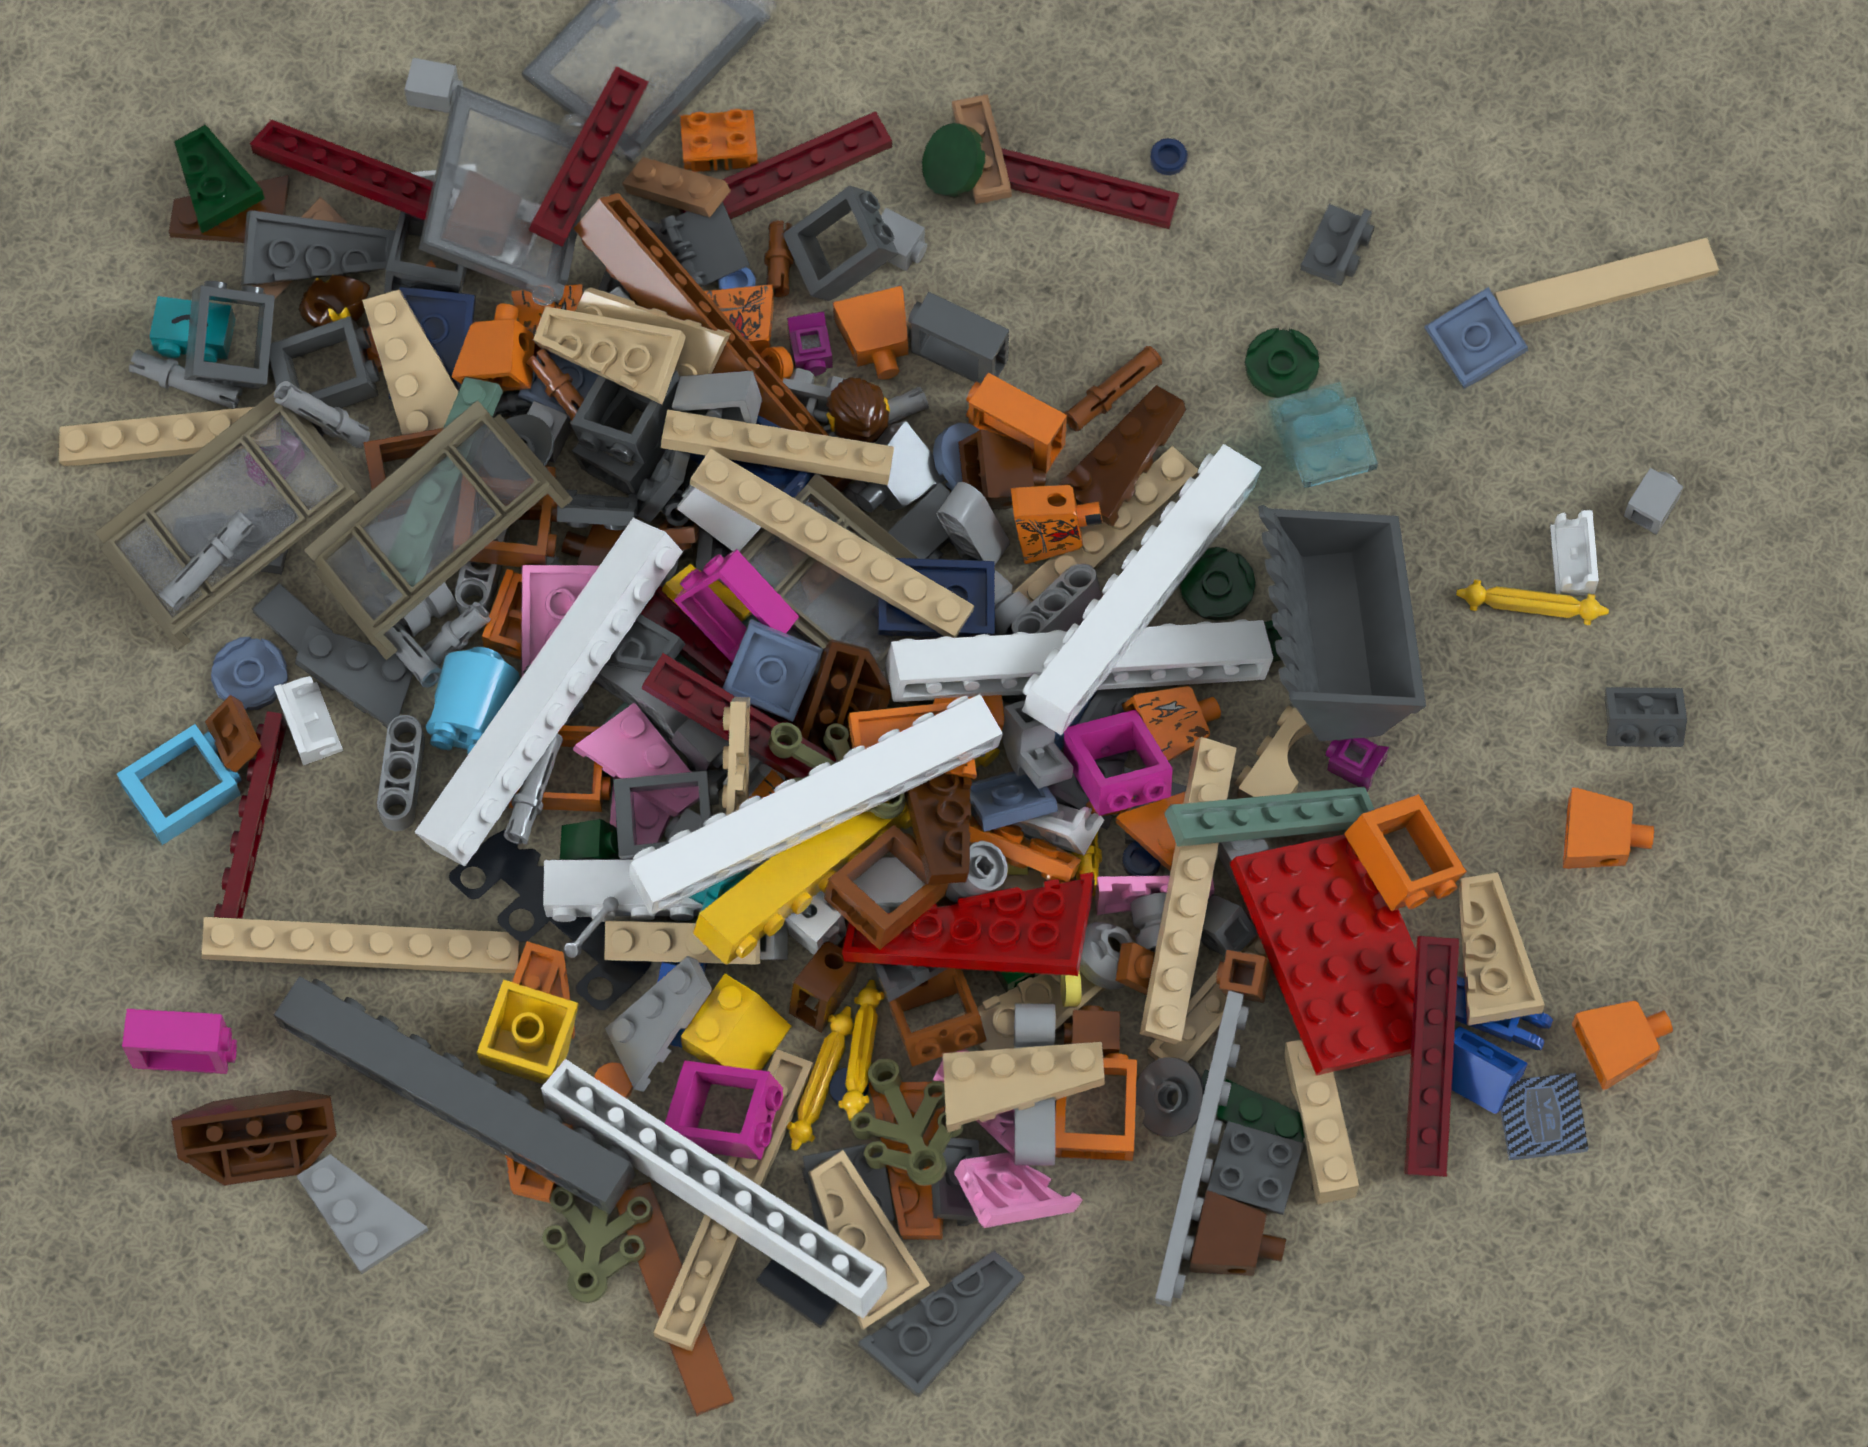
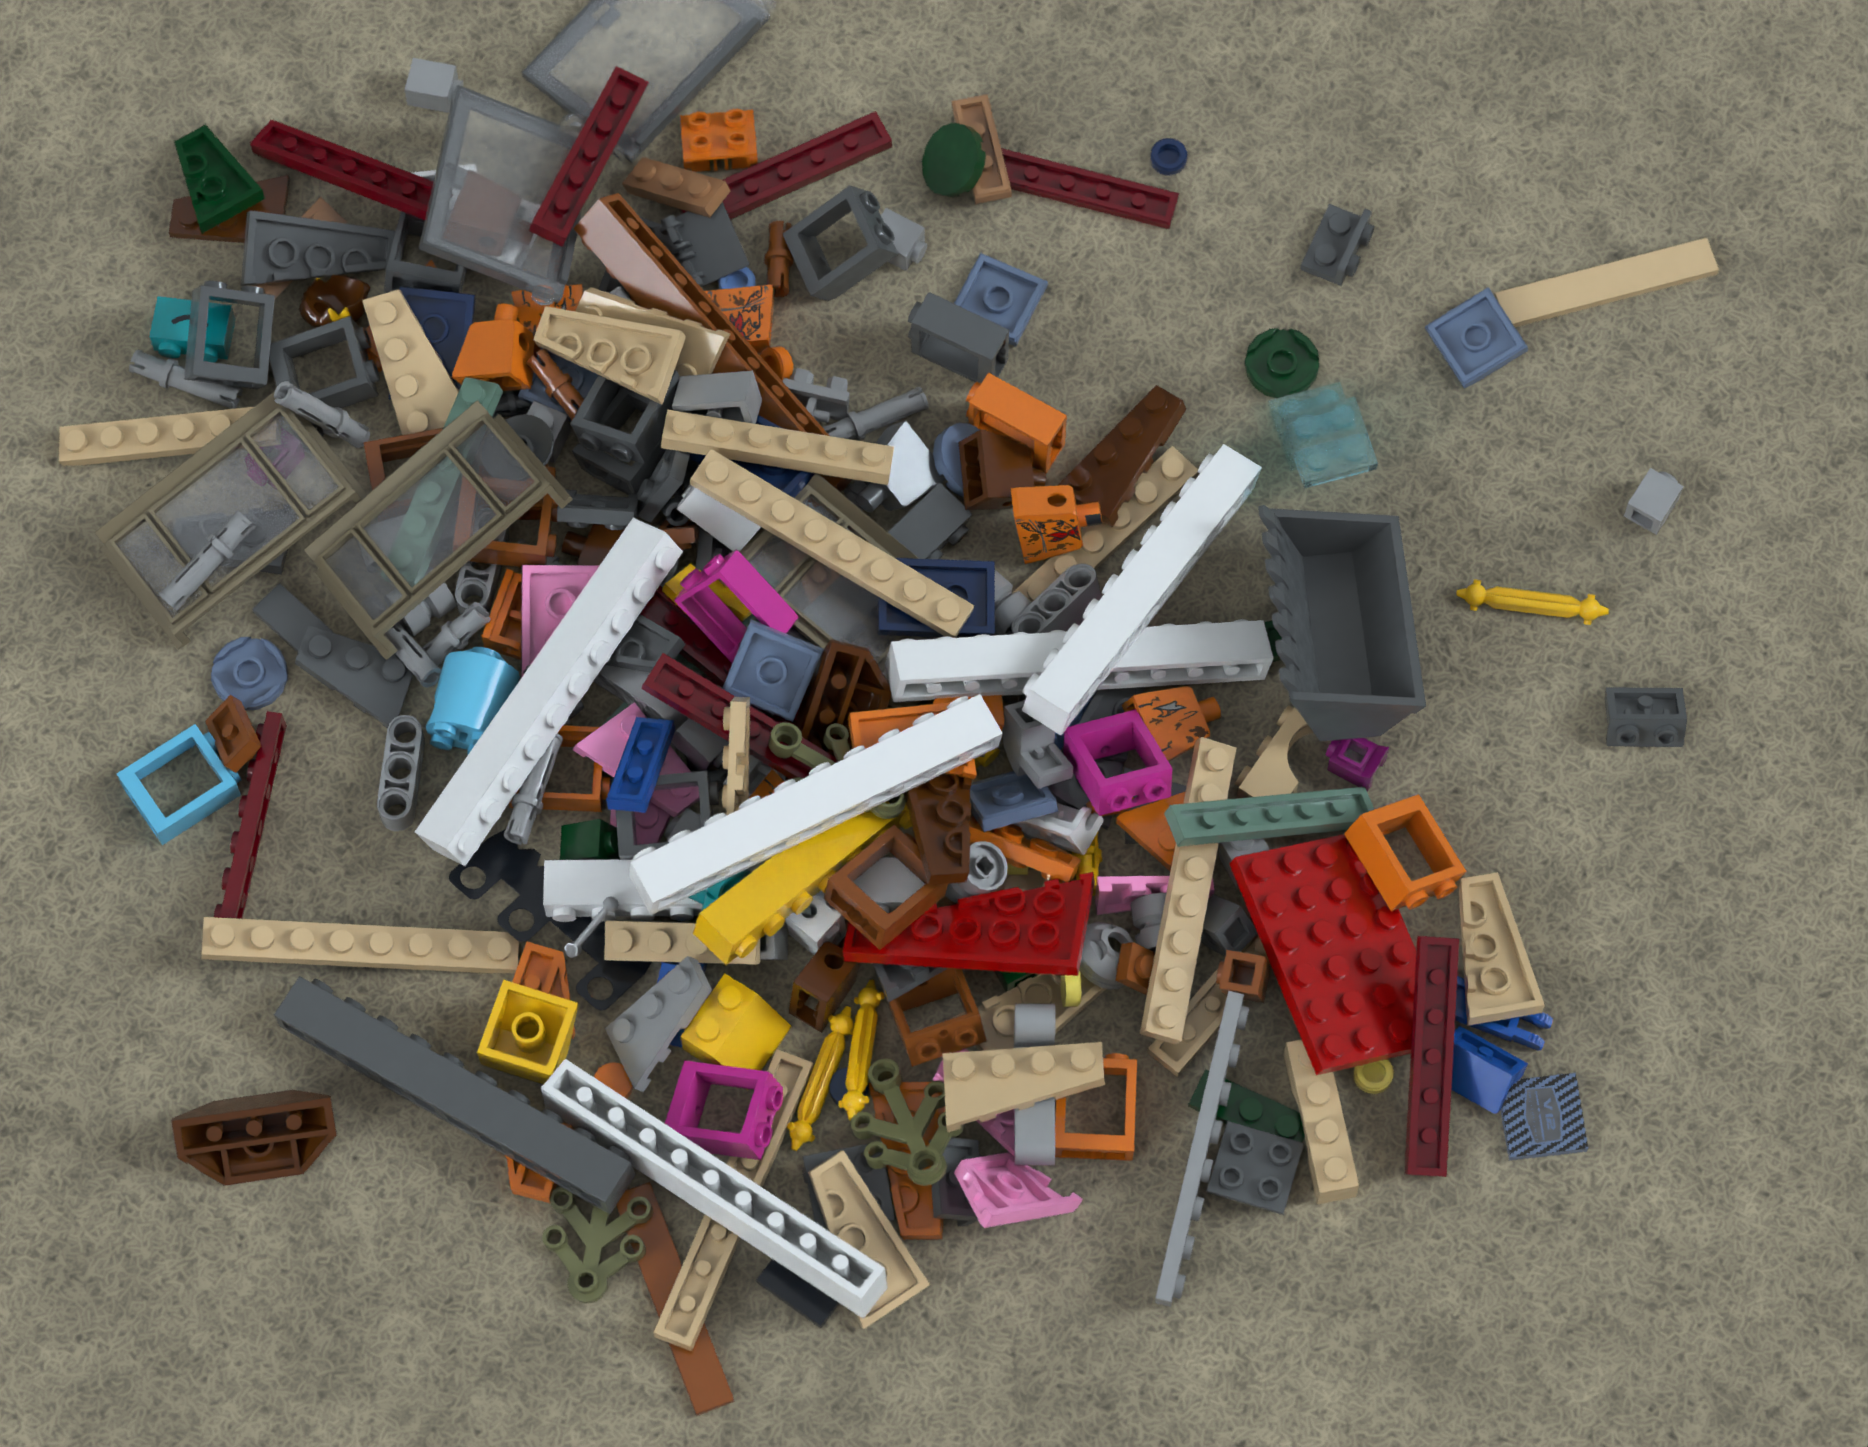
(178, 1041): dark pink window -> none
(308, 719): white hinge -> none
(358, 1213): light grey wing -> none
(640, 764): none -> blue tile
(810, 342): magenta window -> none
(857, 410): reddish brown hair -> none
(874, 329): orange torso -> none
(933, 1332): dark grey wing -> none
(972, 525): light grey beam -> none
(1001, 295): none -> sand blue tile
(1094, 1025): dark orange brick -> none
(1101, 397): dark orange pin -> none
(1139, 861): dark blue tile -> none
(1155, 1093): dark grey dish -> none
(1214, 596): dark green tile -> none
(1232, 1238): reddish brown torso -> none
(1374, 1076): none -> light yellow tile
(1574, 554): white hinge -> none
(1601, 831): orange torso -> none
(1619, 1039): orange torso -> none

